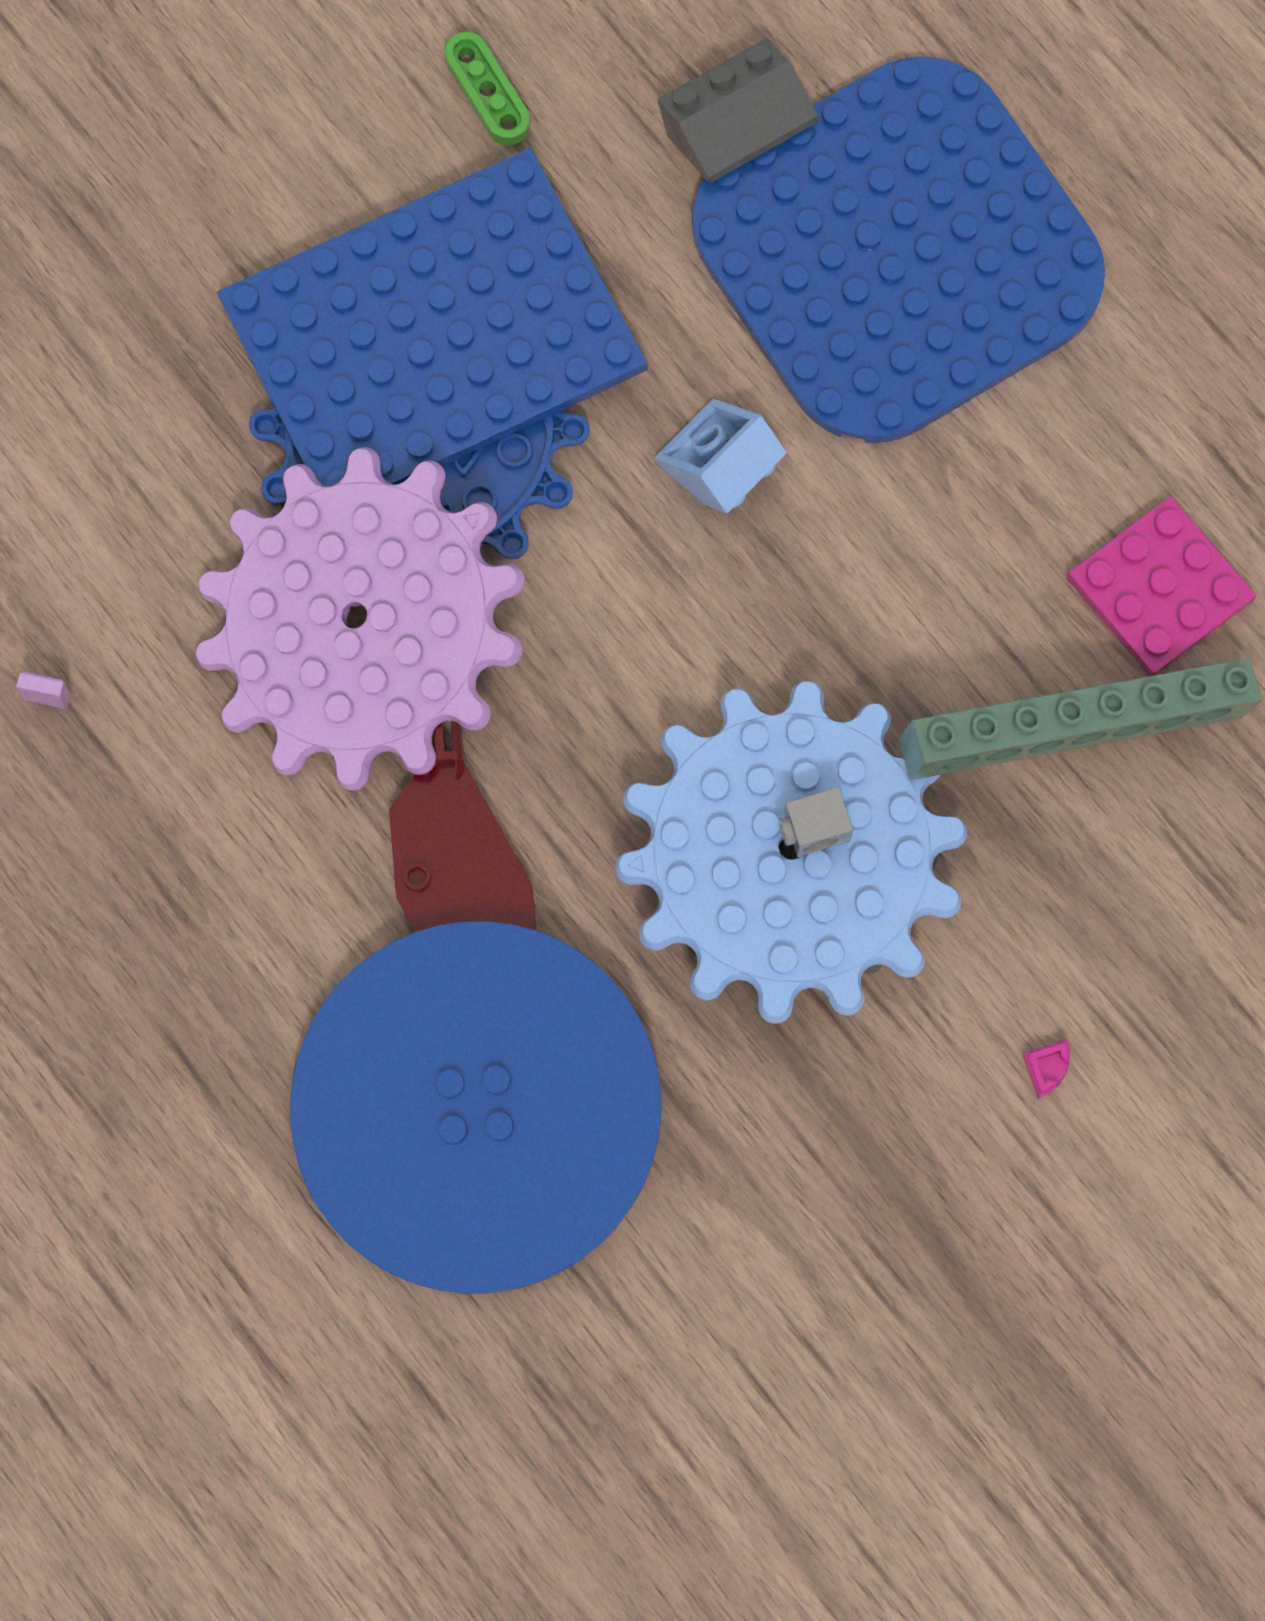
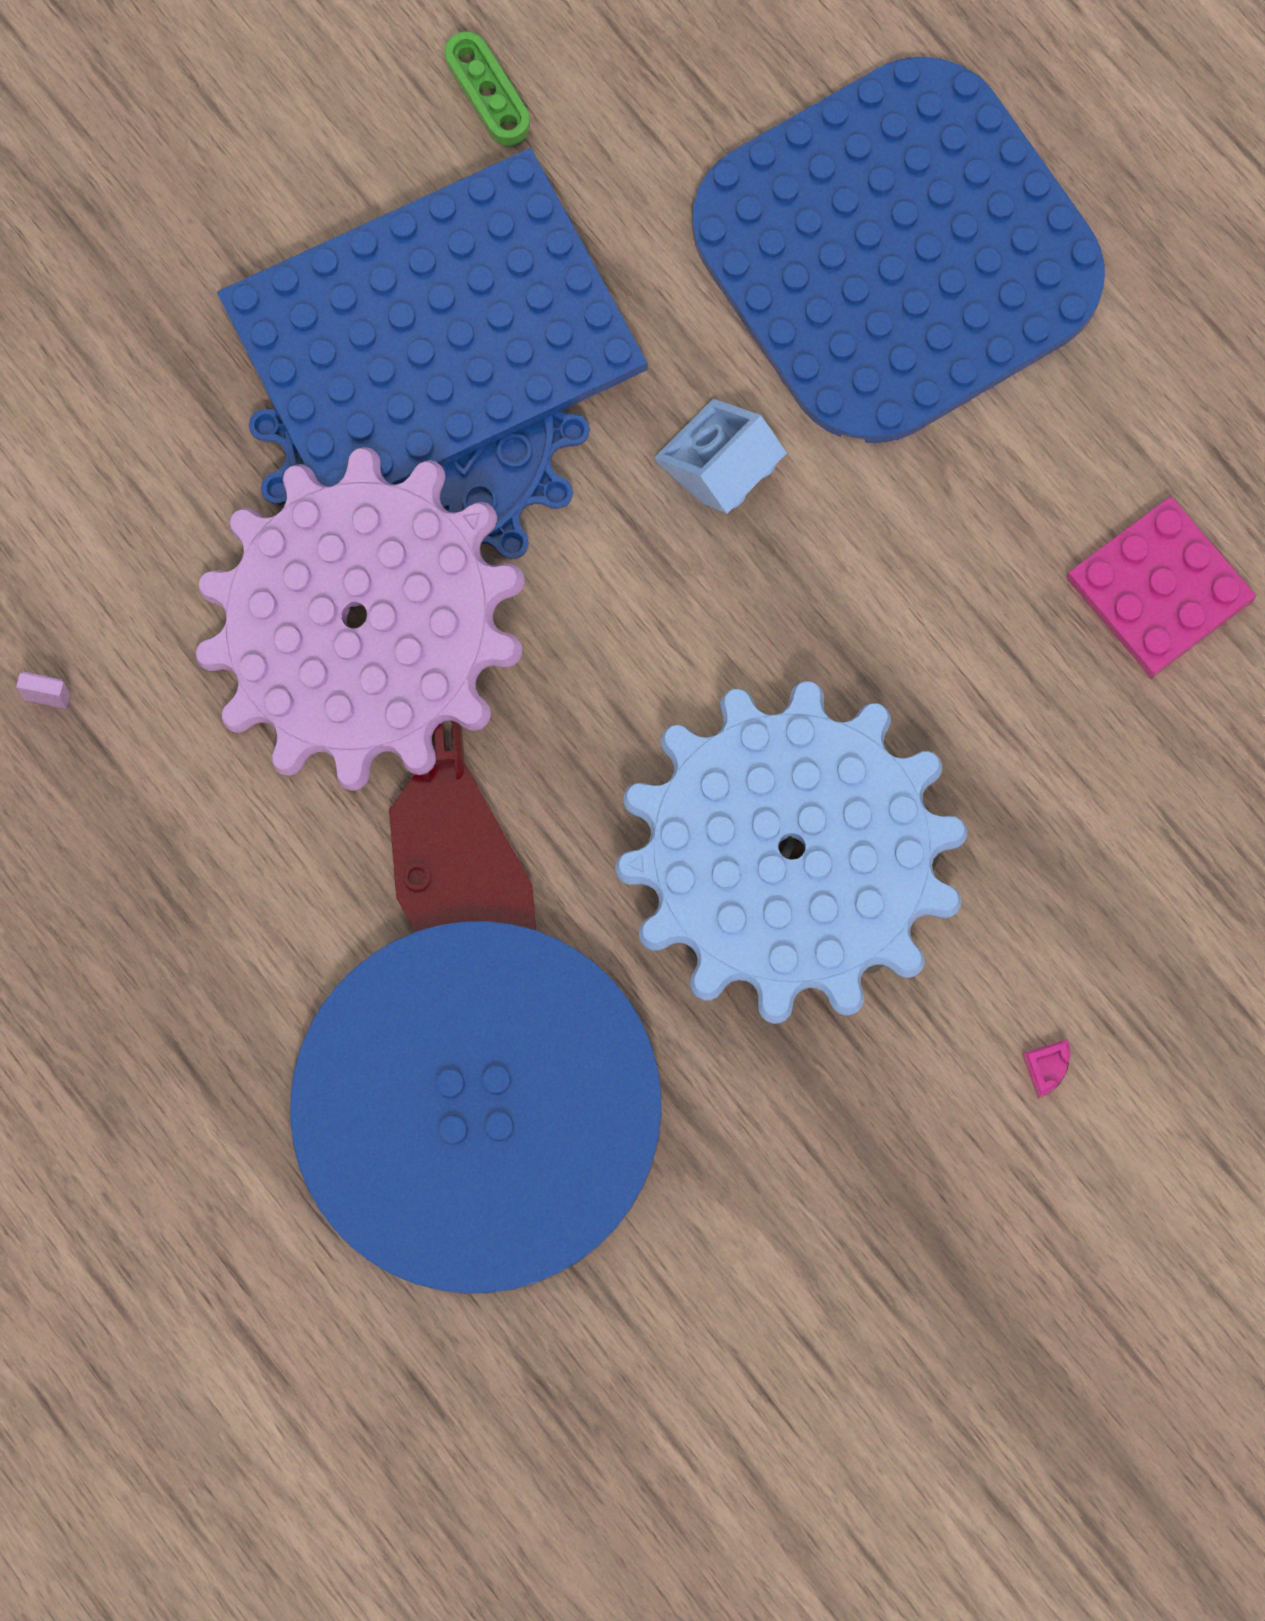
(737, 111): dark grey slope -> none
(816, 822): light grey brick -> none
(1079, 718): sand green brick -> none

